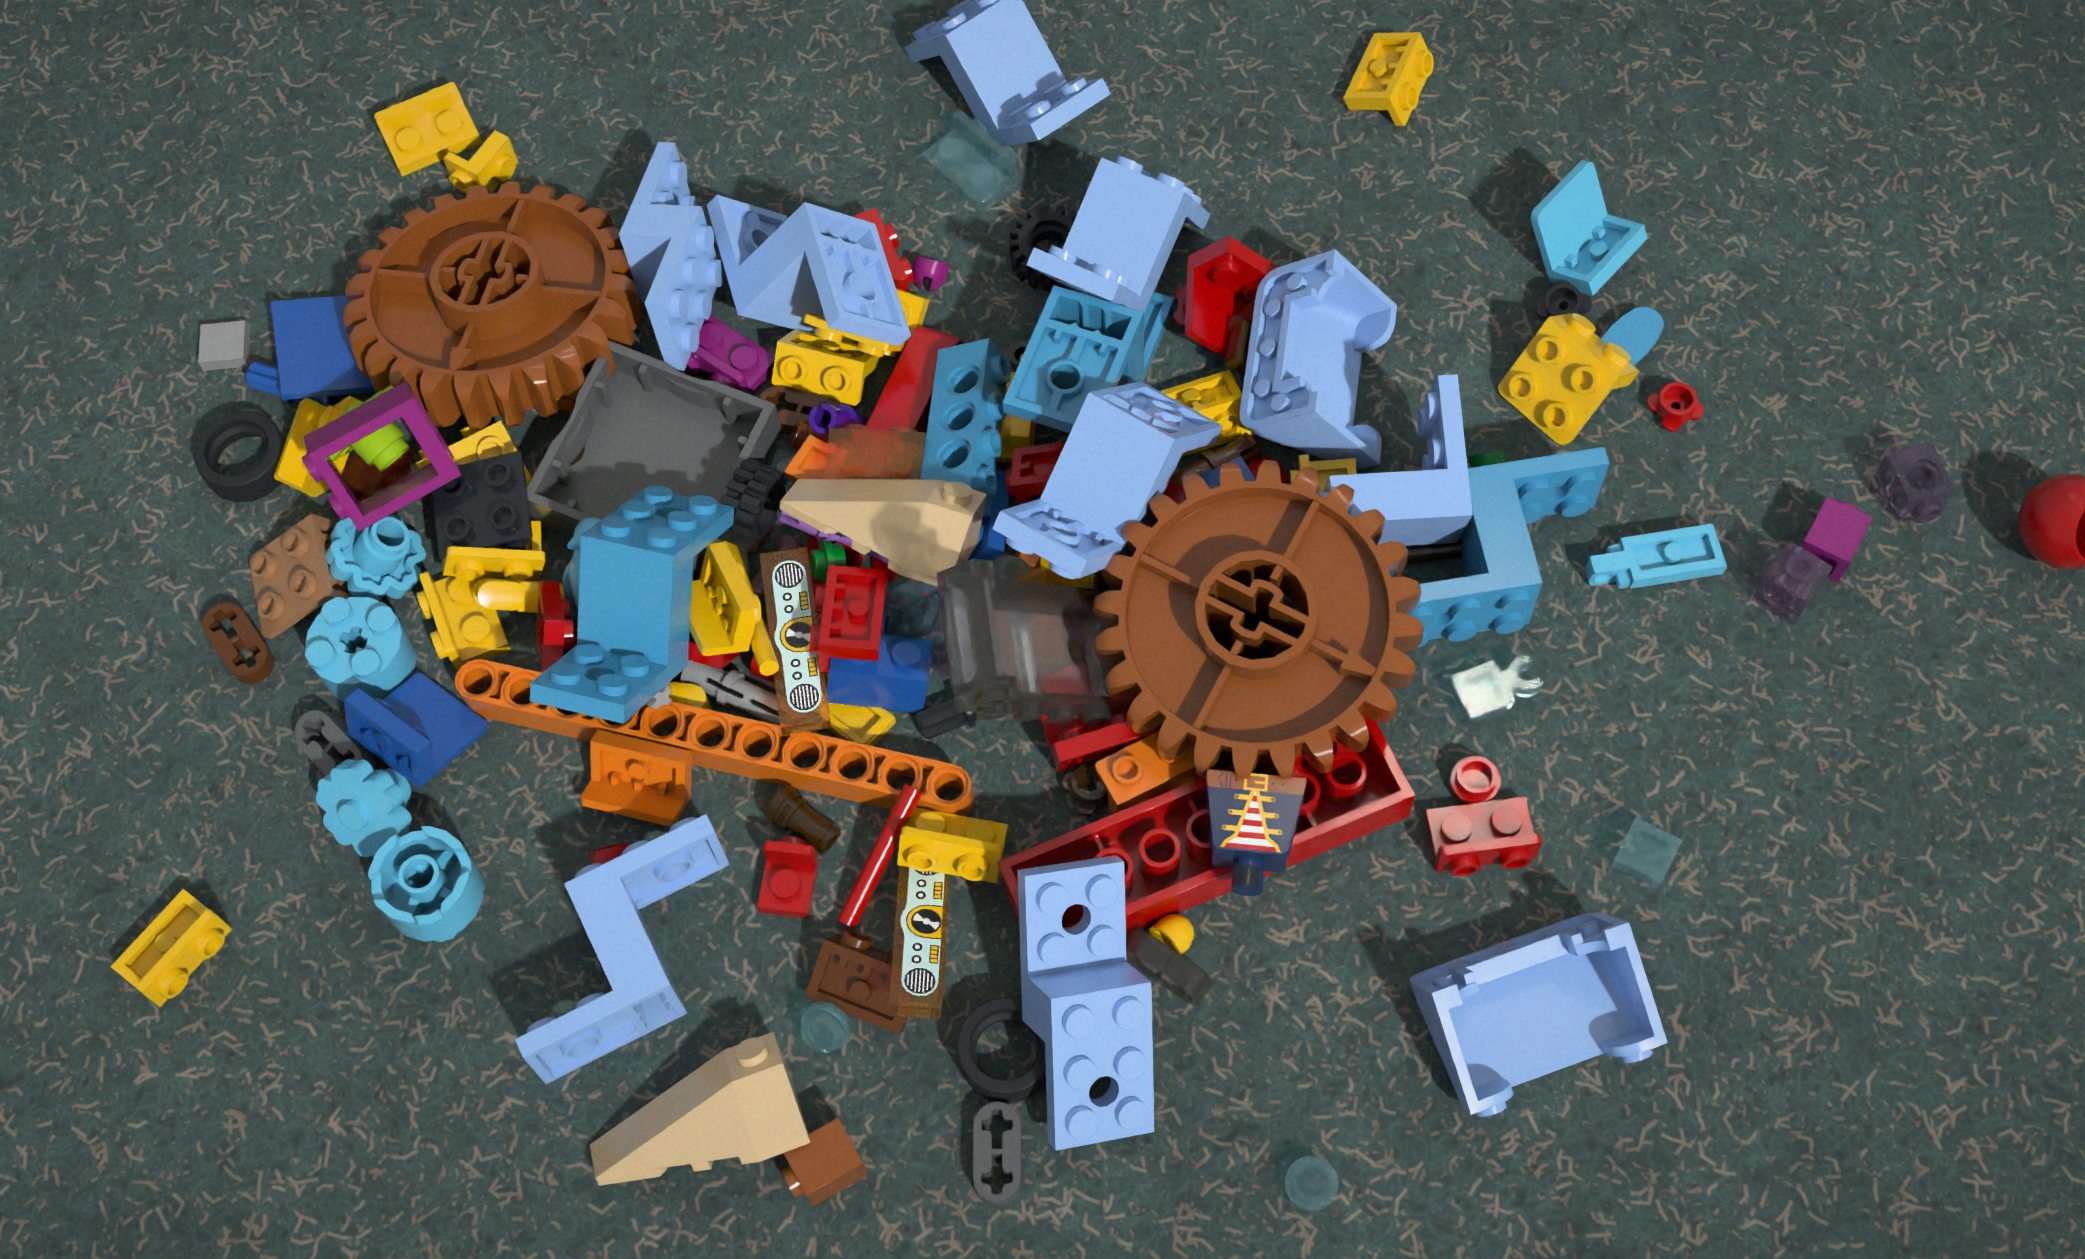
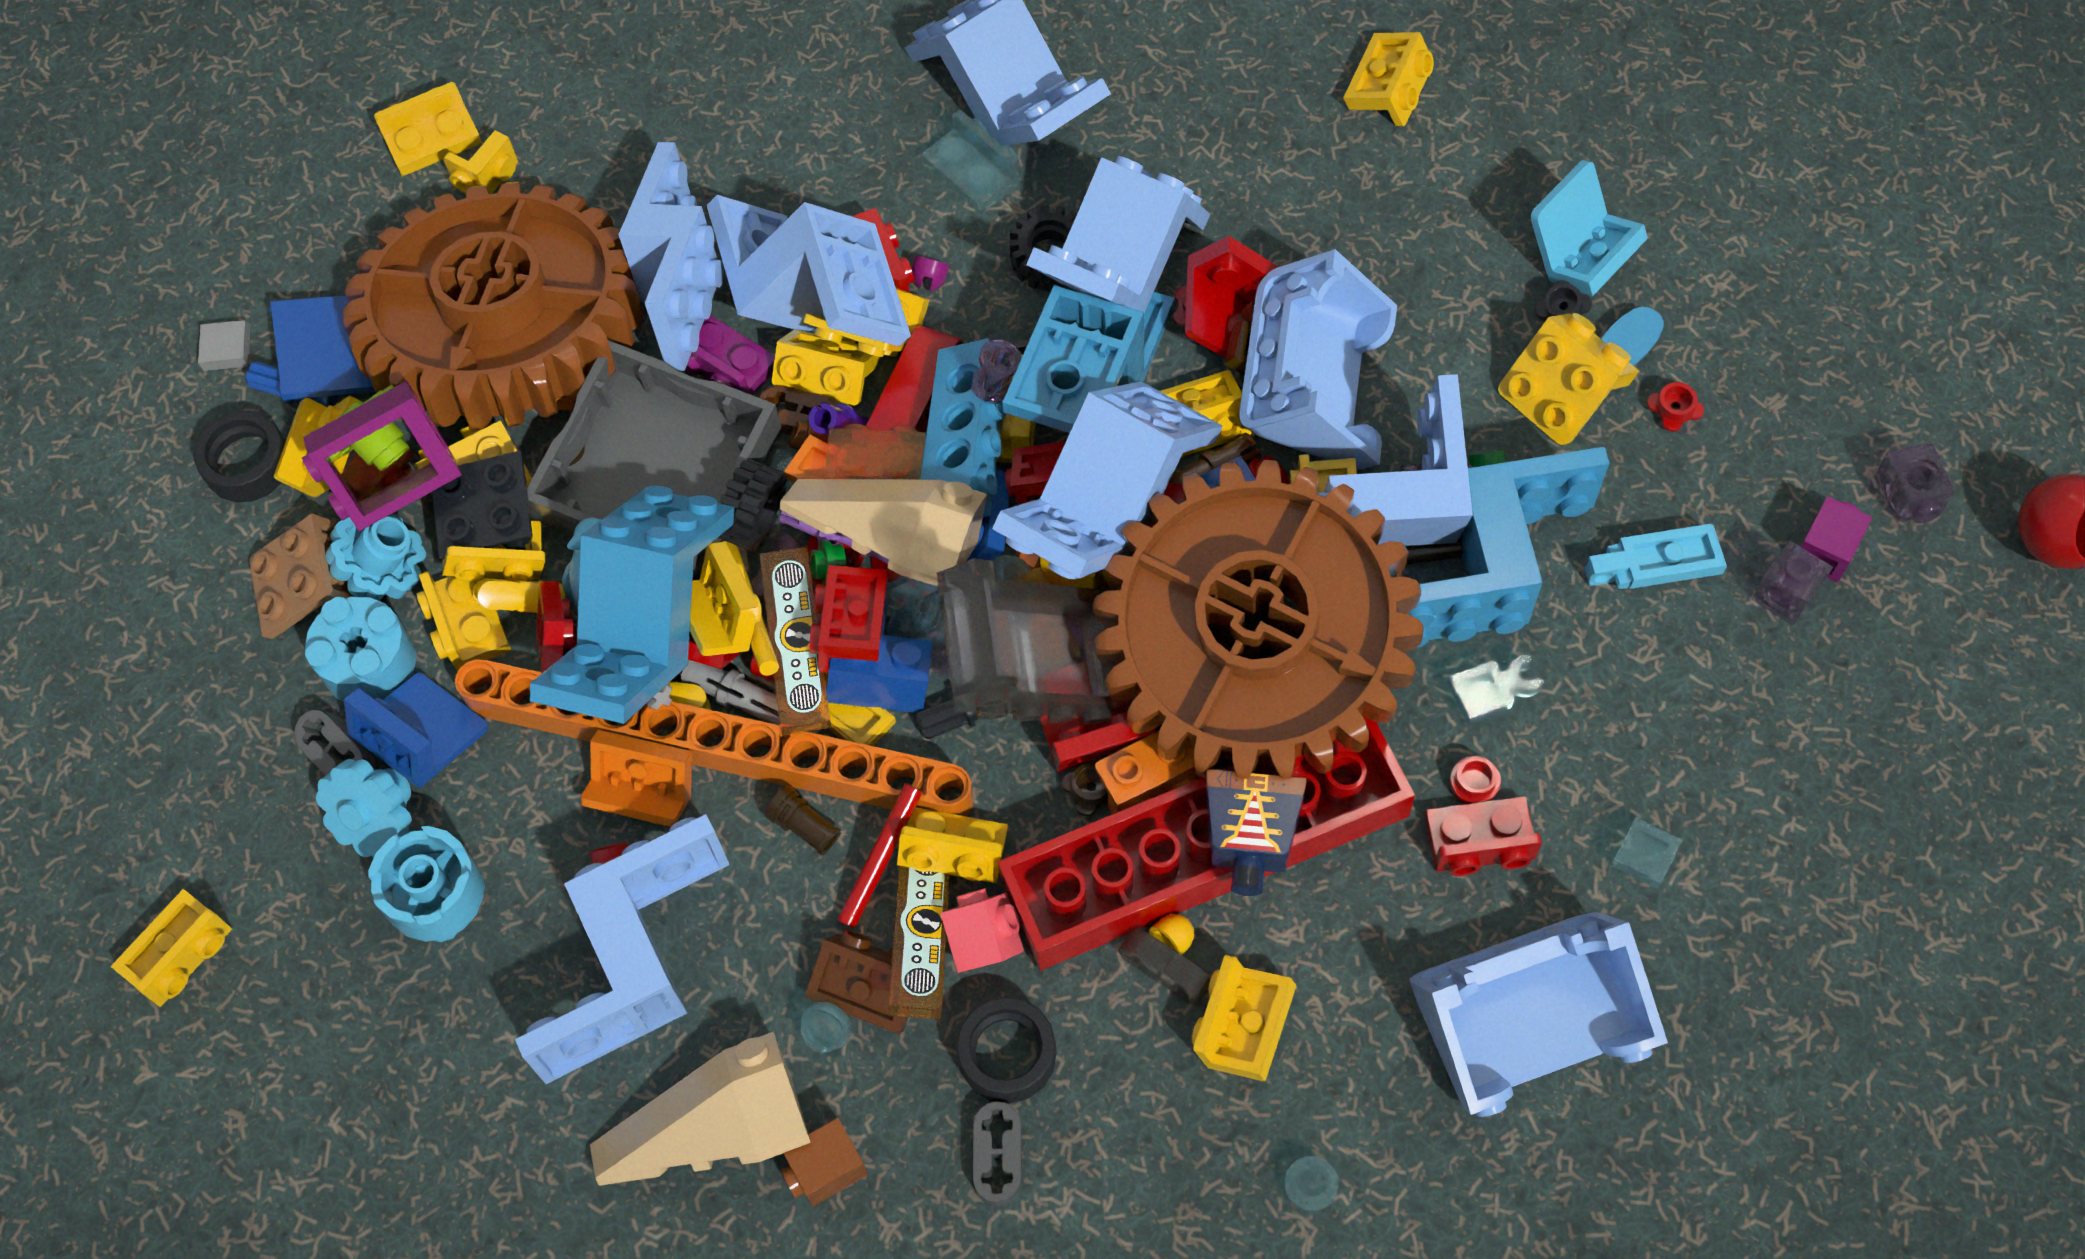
(229, 648): reddish brown beam -> none
(788, 878): red bracket -> none
(982, 930): none -> coral brick
(992, 364): none -> clear purple bush
(1086, 1002): light blue bracket -> none
(1242, 1020): none -> yellow bracket

